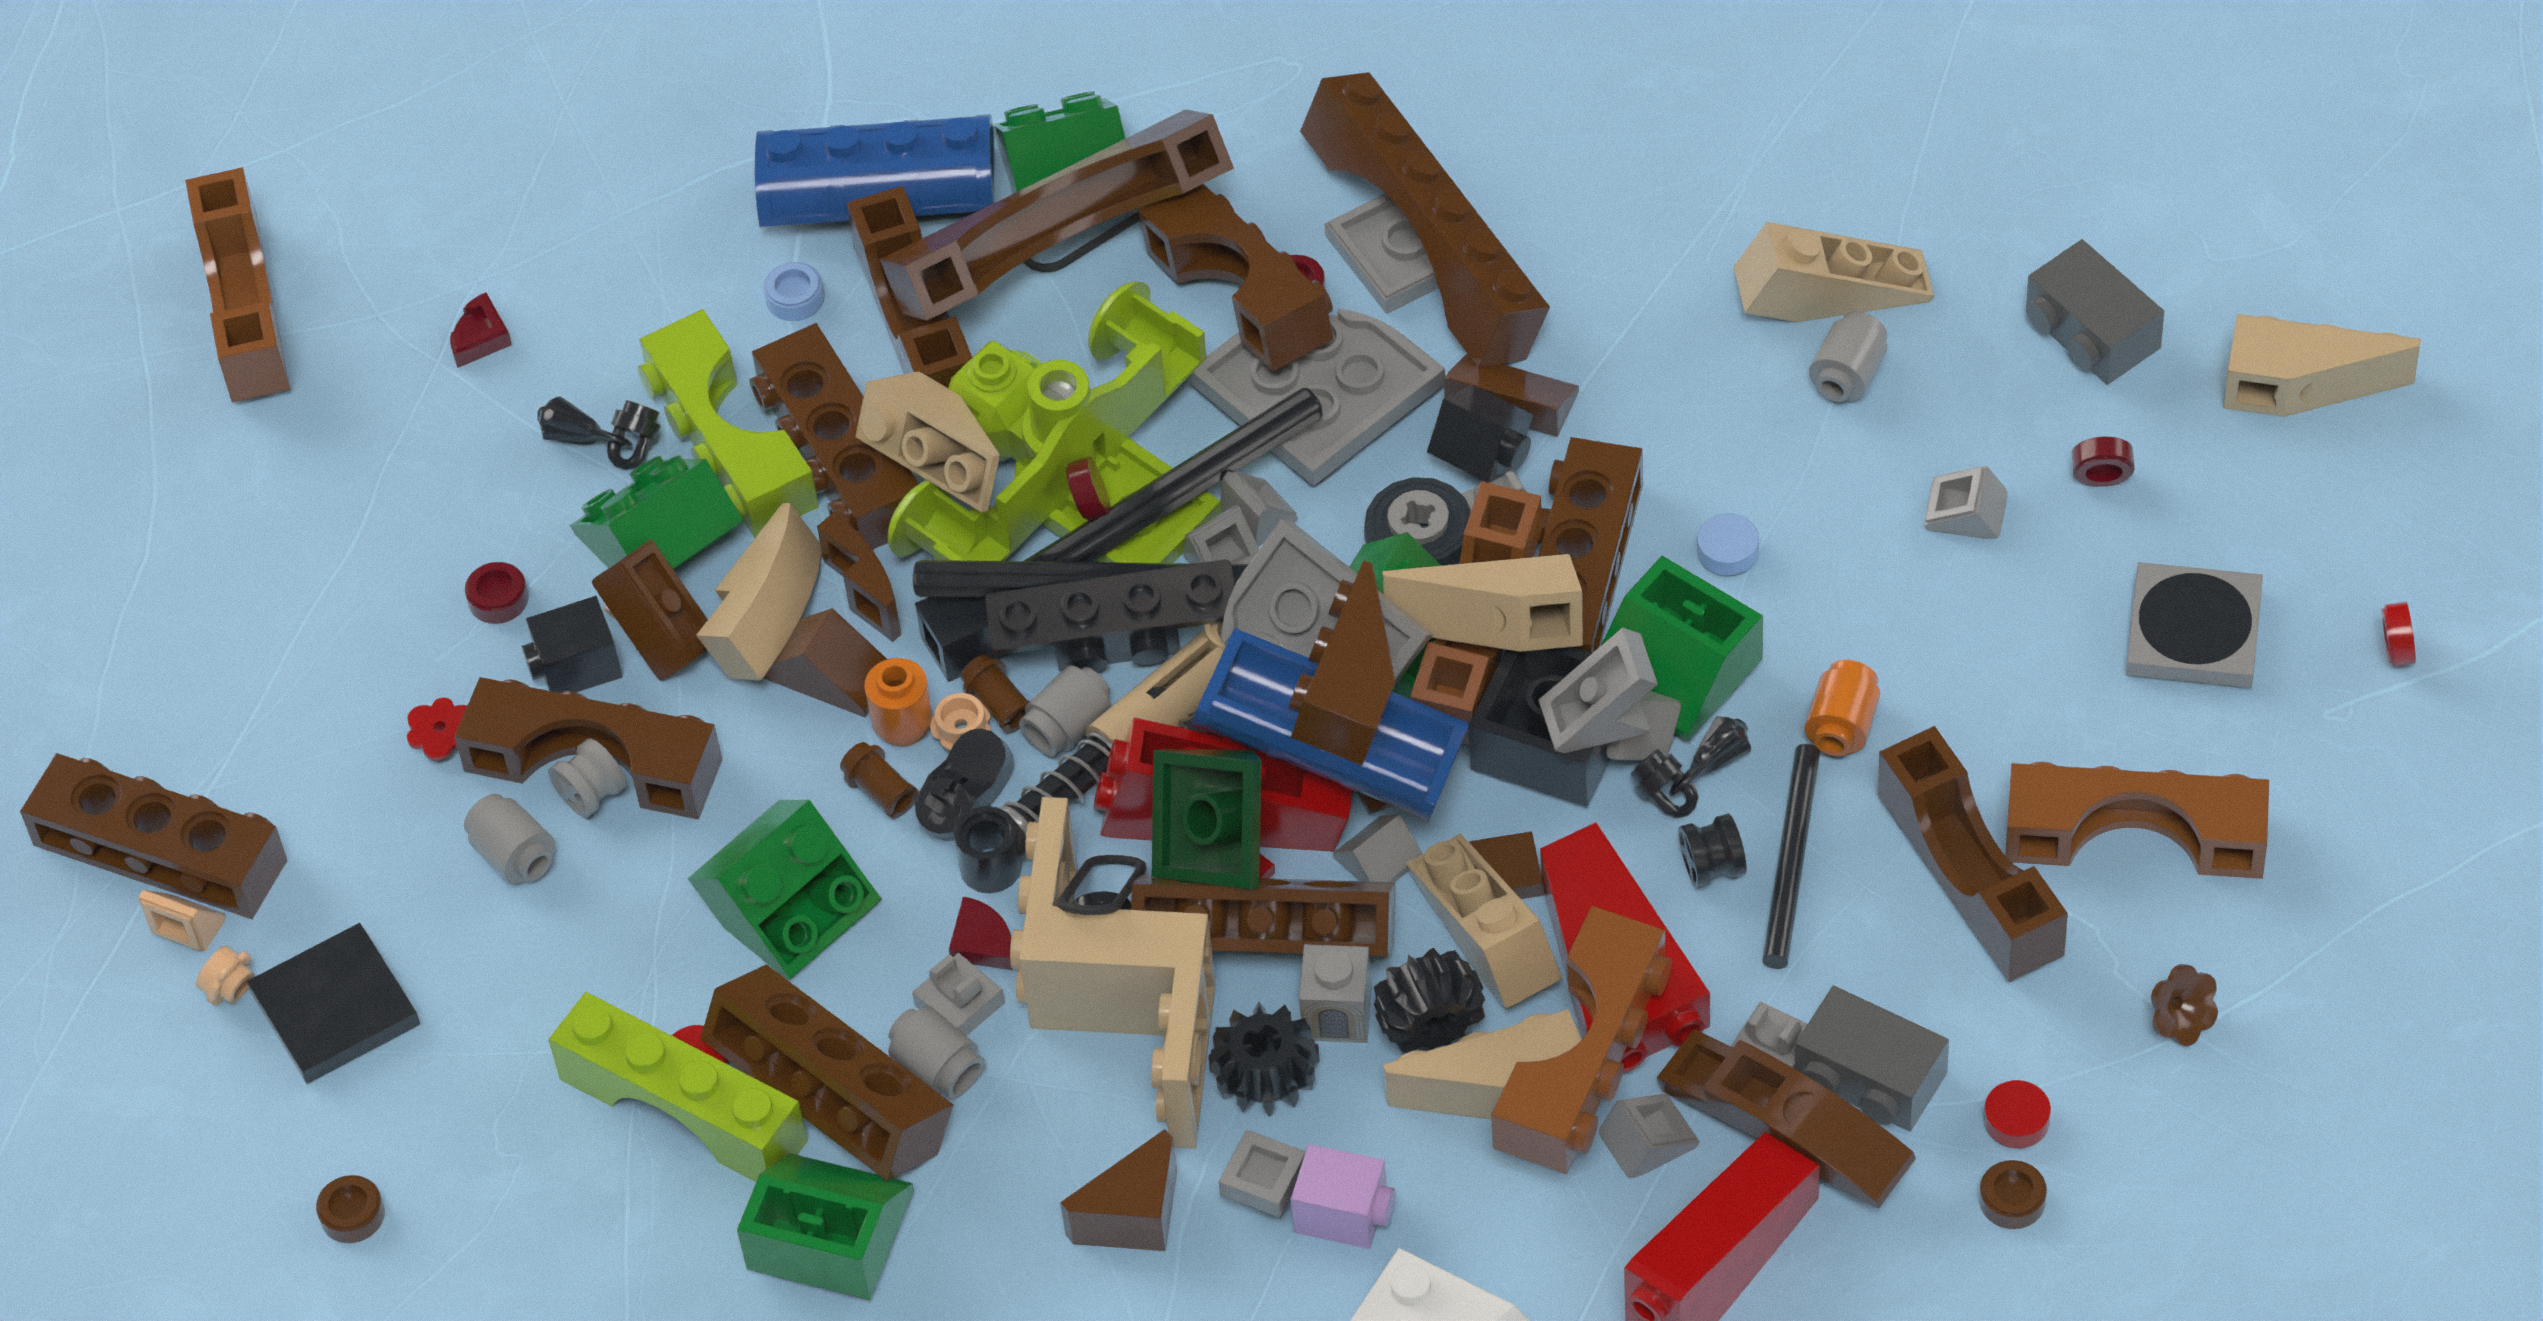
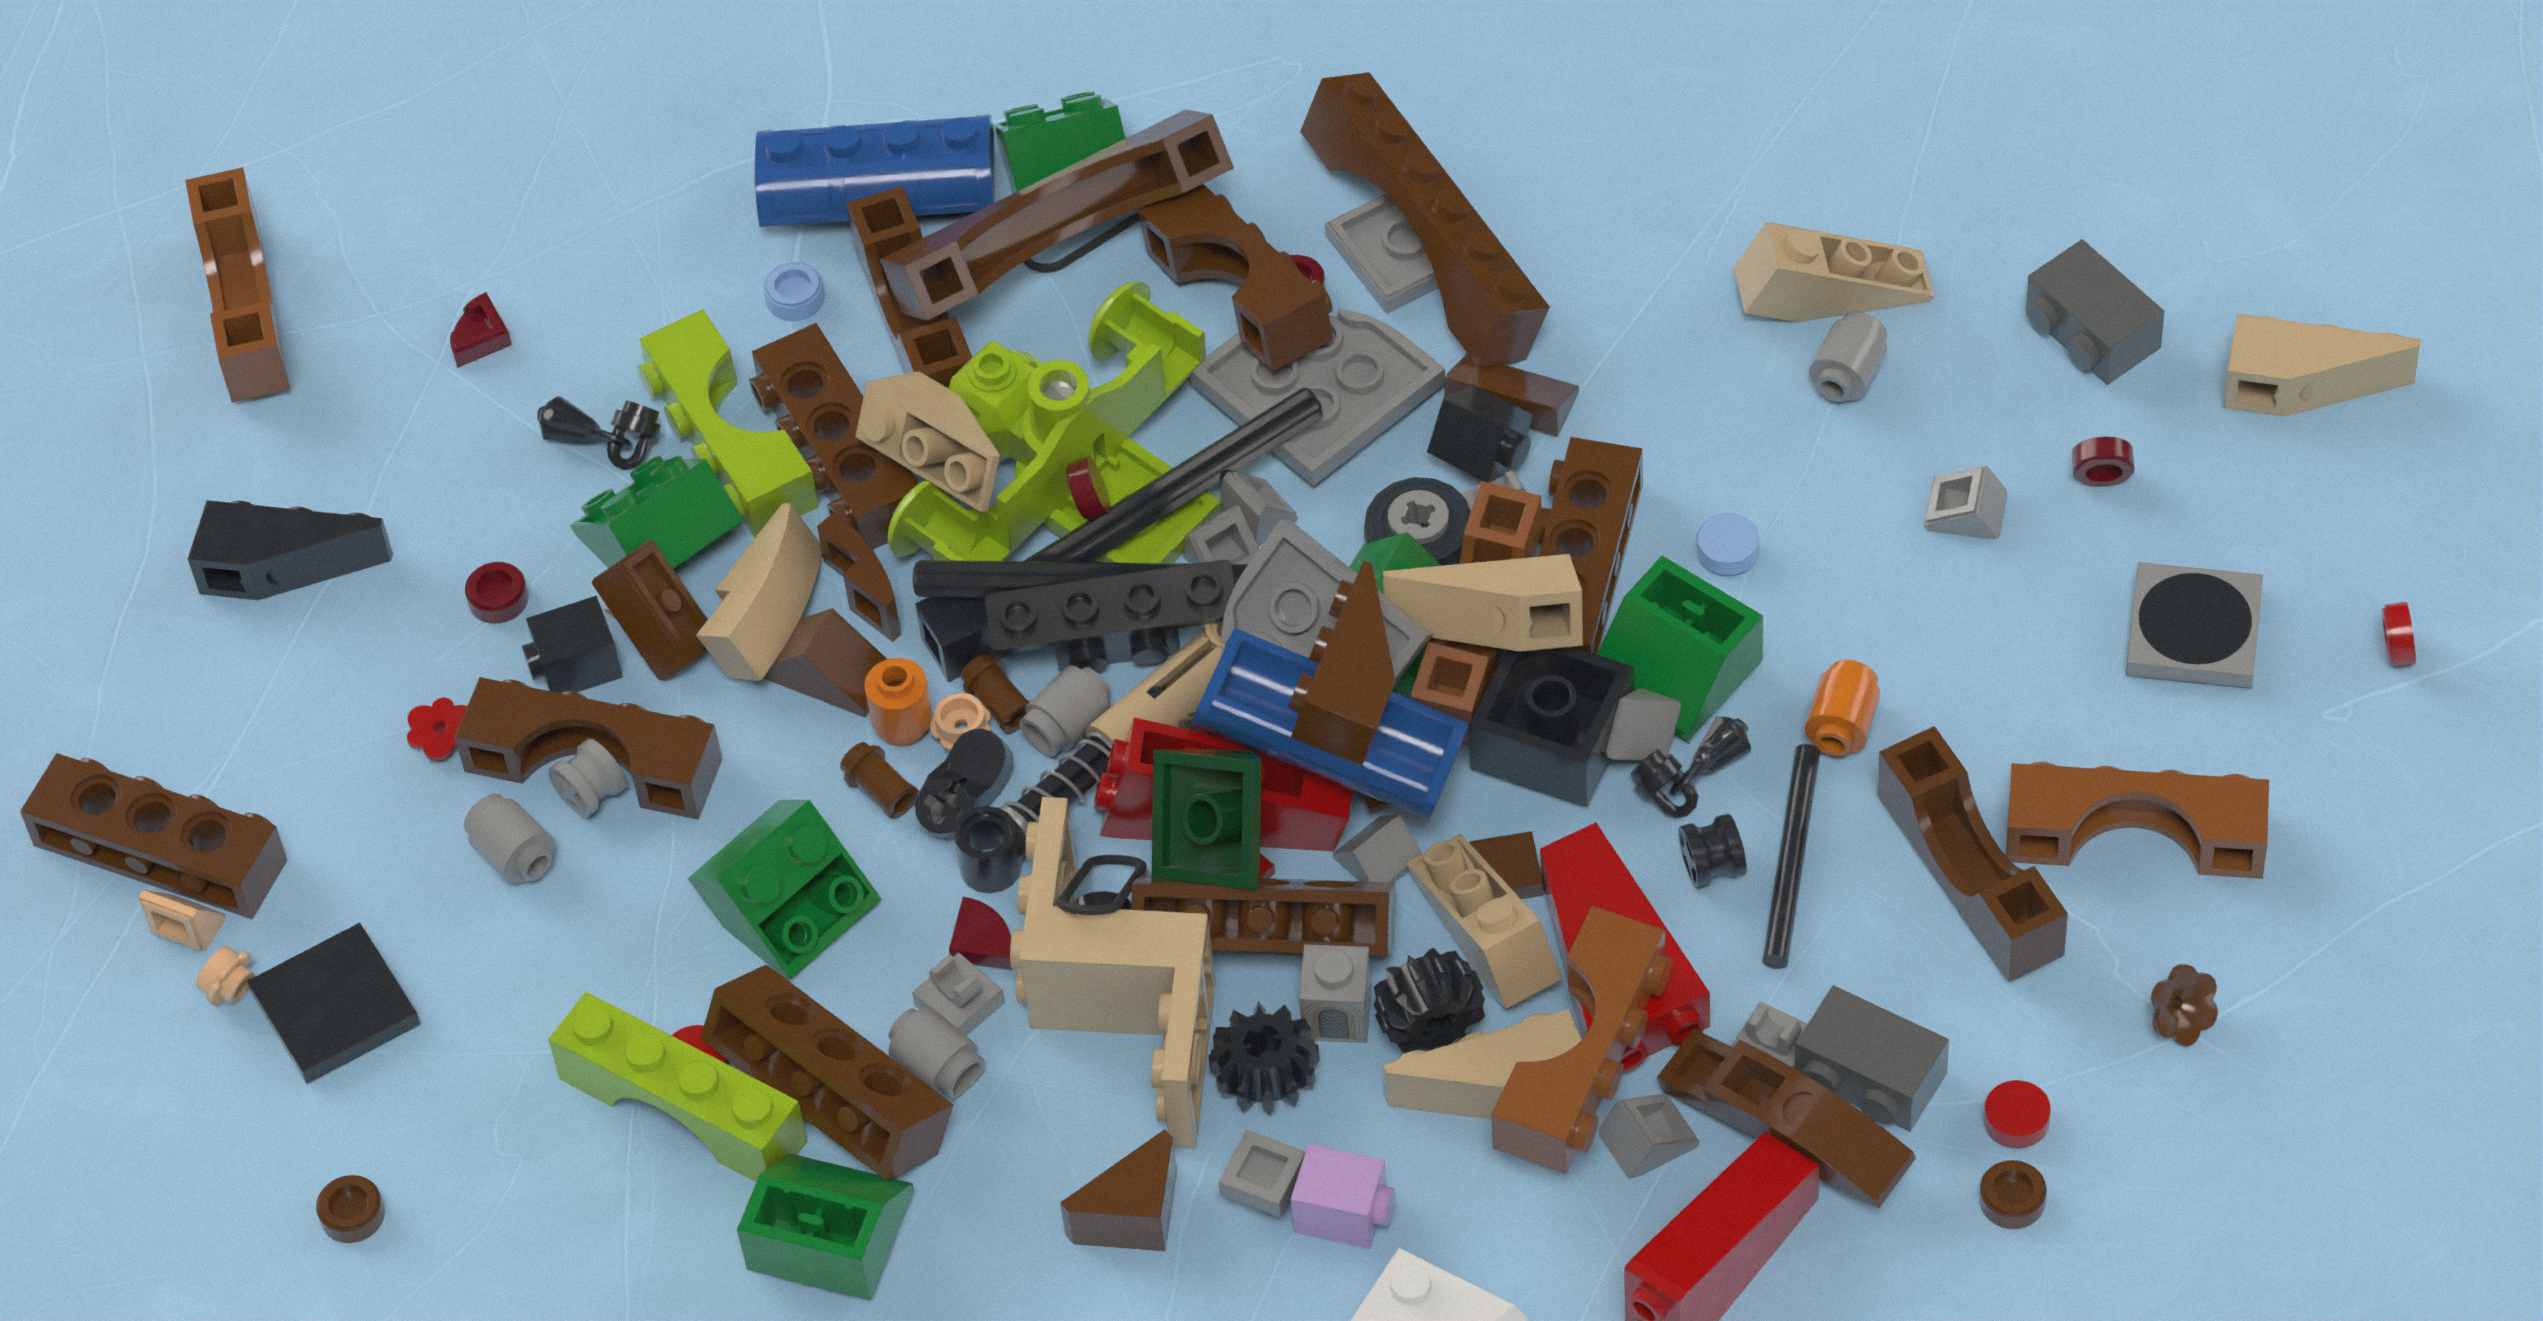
(273, 550): none -> black slope
(1601, 696): light grey slope -> none

